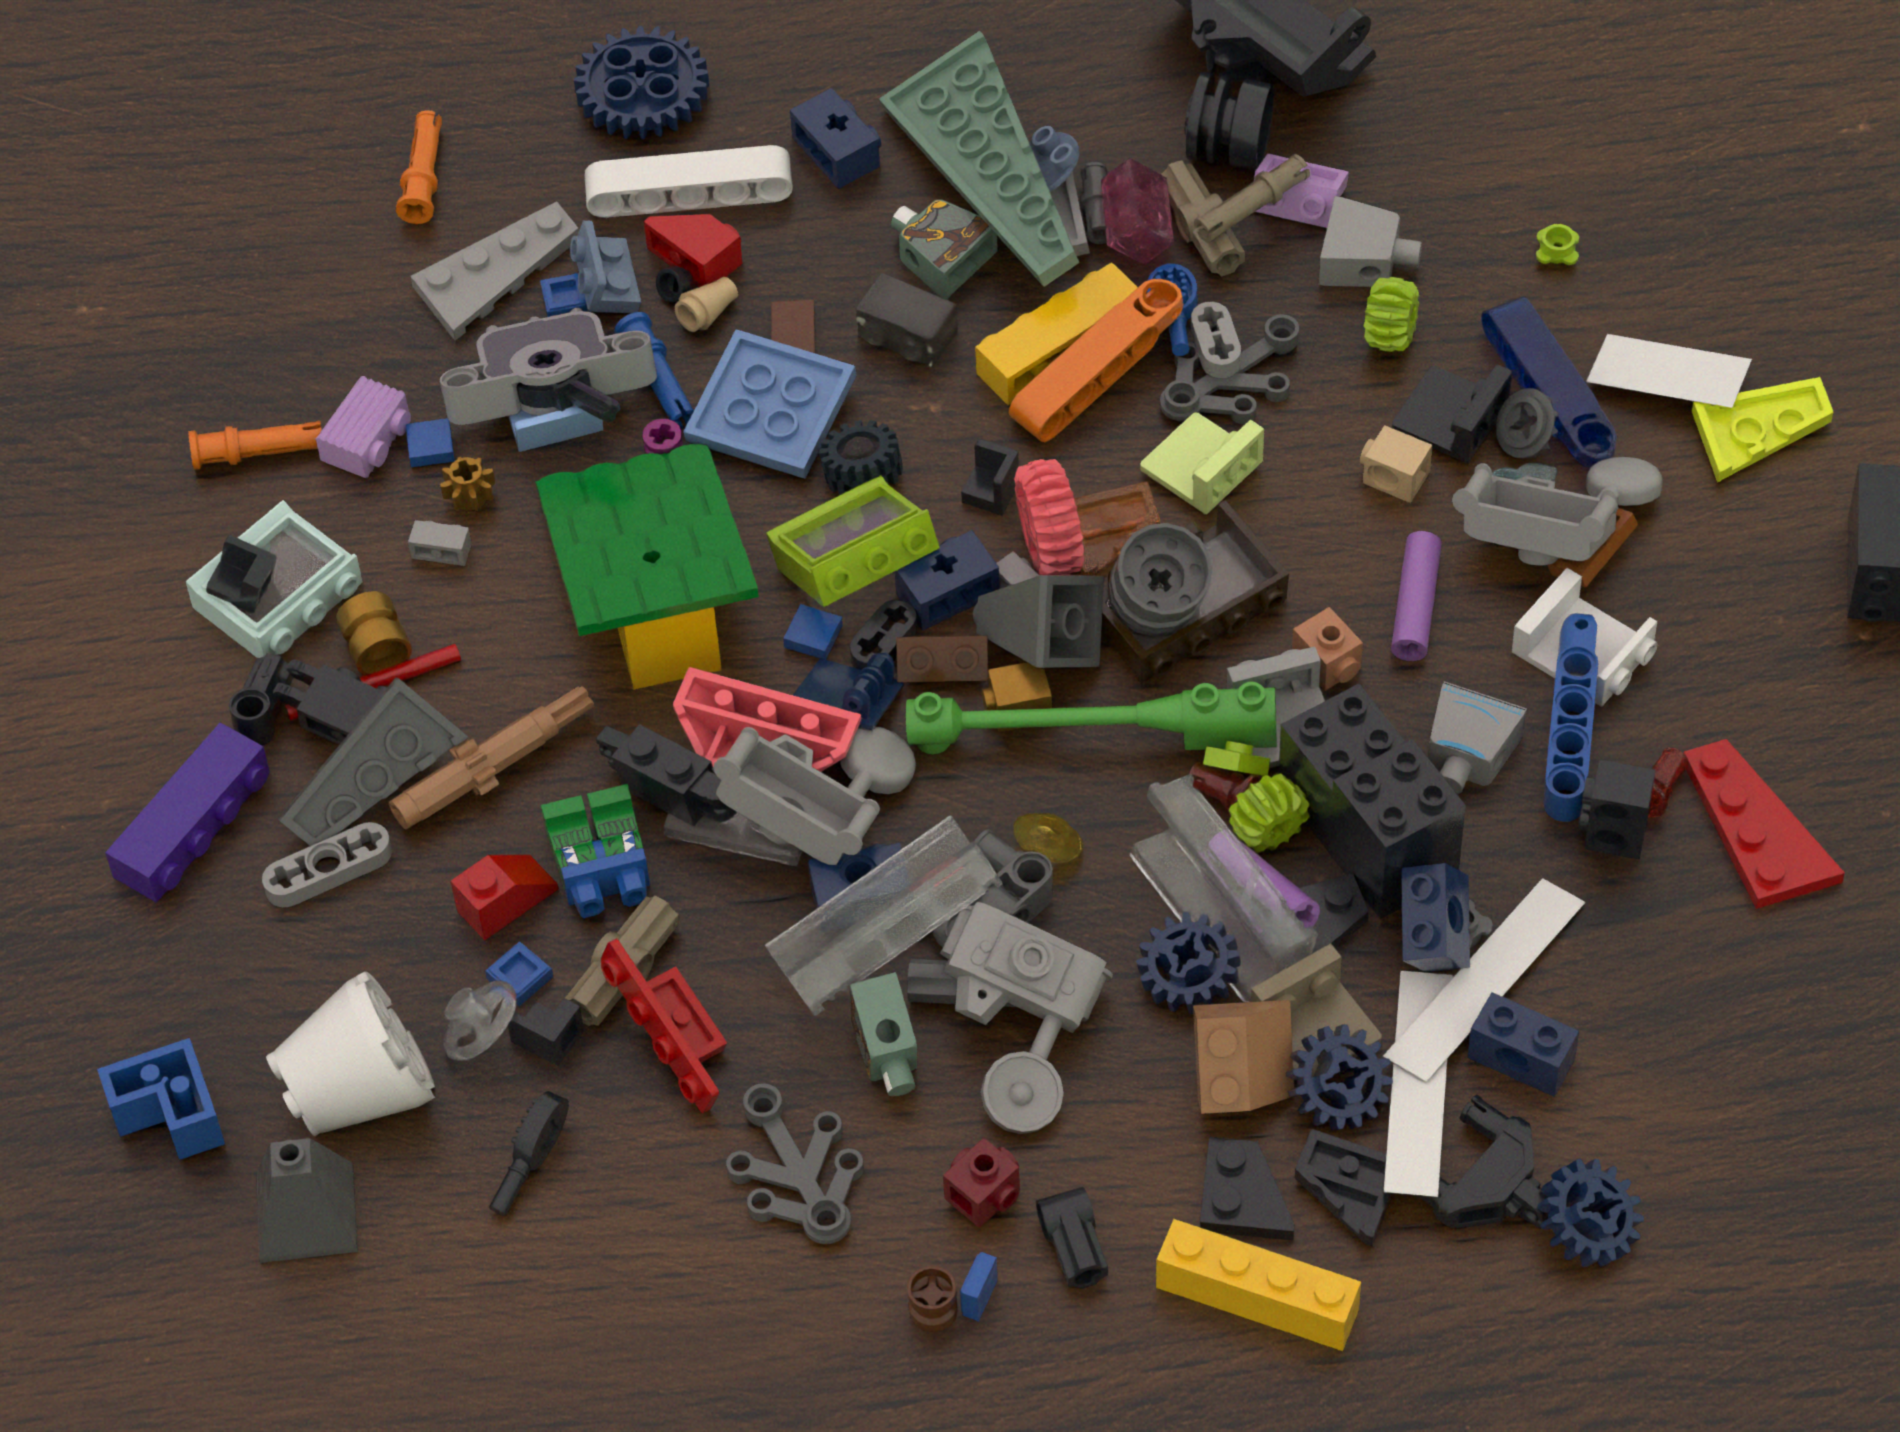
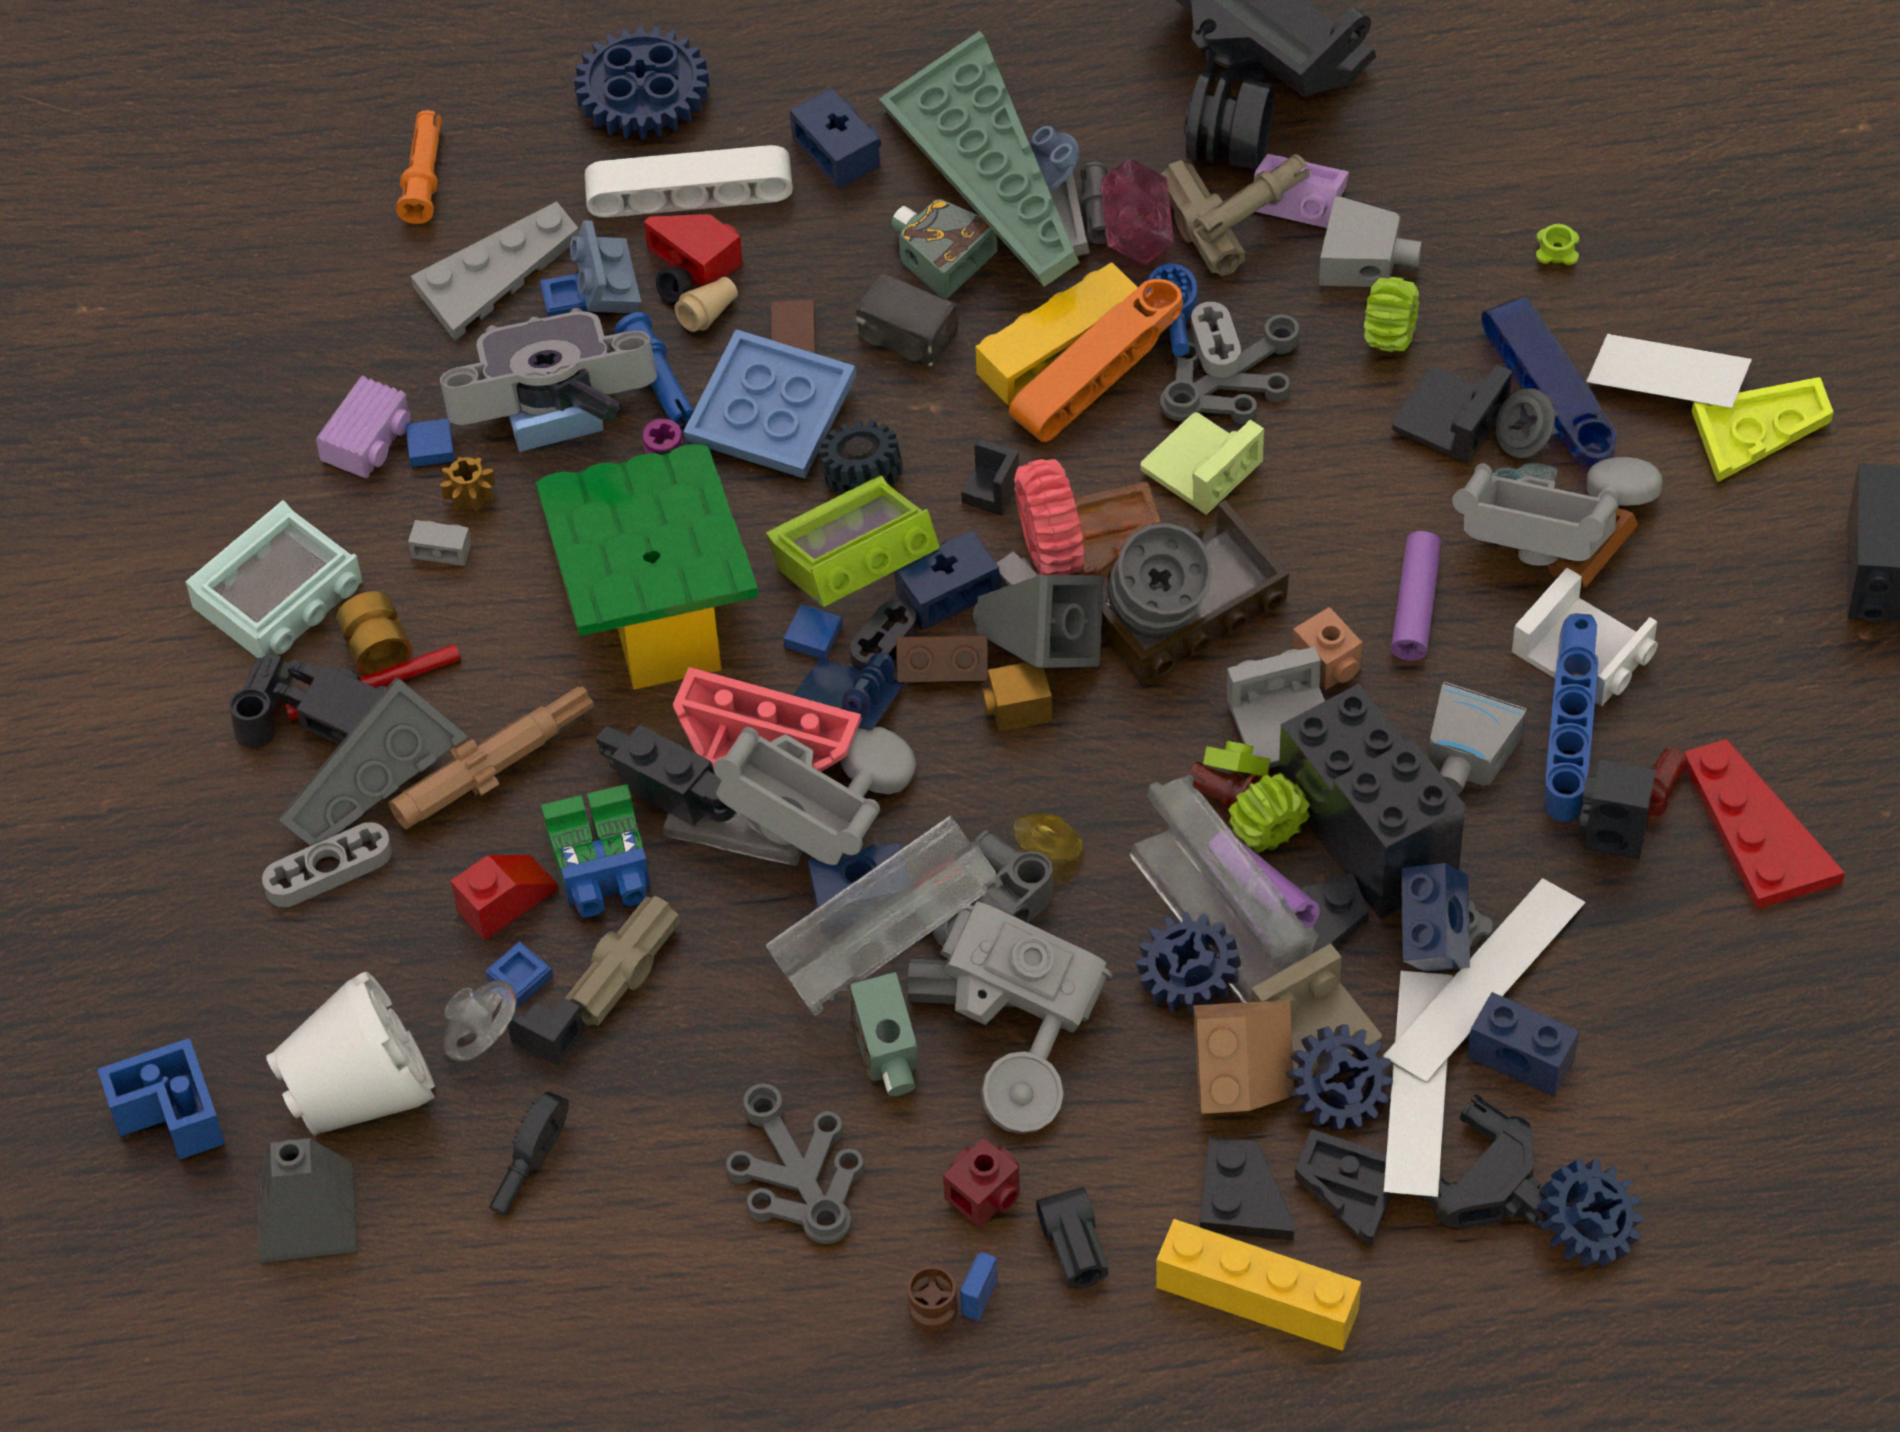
(188, 812): dark purple brick -> none
(234, 444): orange pin -> none
(242, 574): black panel -> none
(674, 1020): red bracket -> none
(1203, 715): bright green bar -> none
(1396, 463): tan brick -> none

